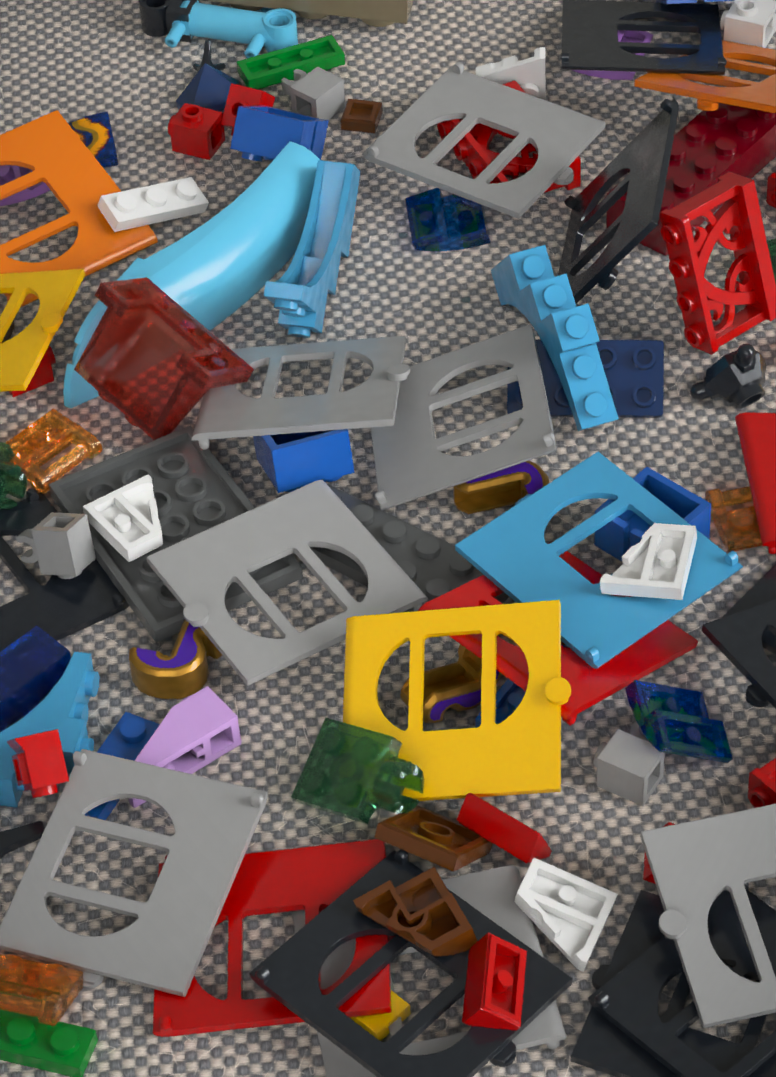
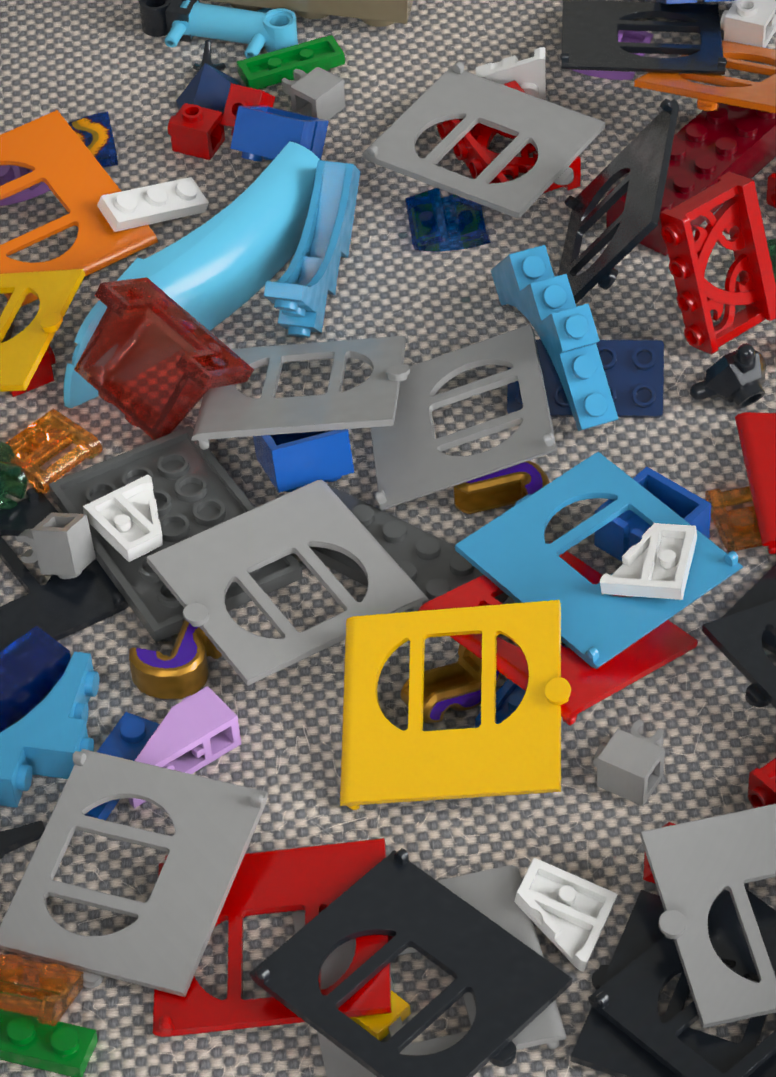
(39, 762): red window -> none
(357, 773): clear green plate -> none
(361, 116): reddish brown tile -> none
(420, 913): reddish brown slope -> none
(433, 838): reddish brown tile -> none
(494, 984): red slope -> none
(502, 829): red slope -> none
(678, 721): clear blue slope -> none

